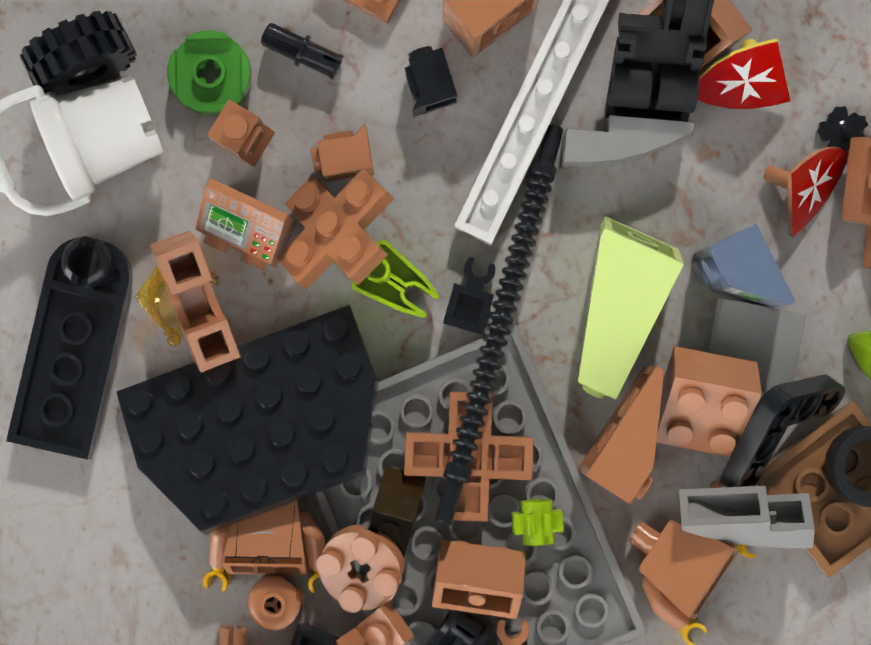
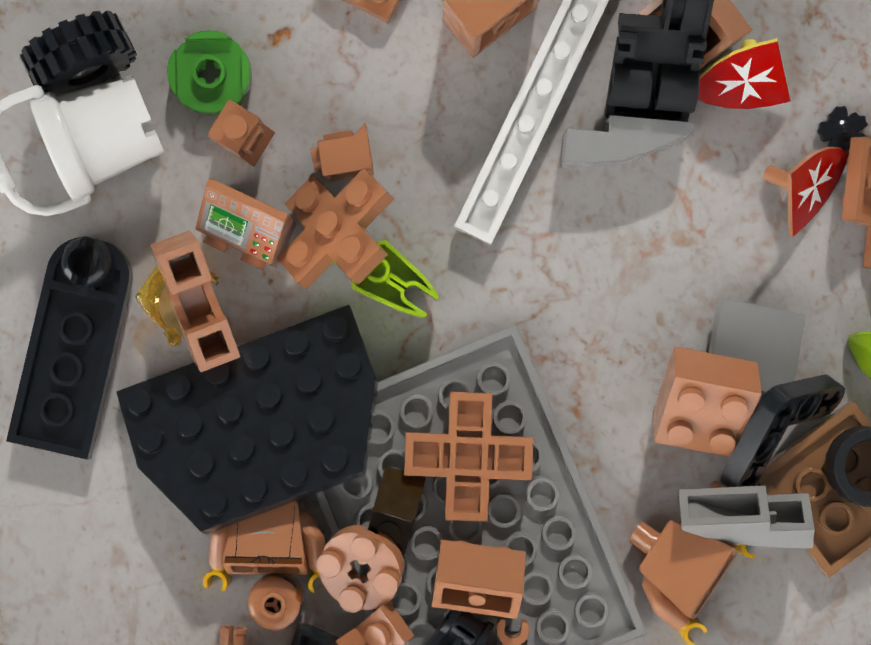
(301, 50): black axle -> none
(429, 80): black window -> none
(457, 471): black hose -> none
(468, 304): black plate -> none
(537, 522): lime gear -> none
(626, 296): yellowish green slope -> none
(627, 444): nougat slope -> none
(743, 270): sand blue slope -> none

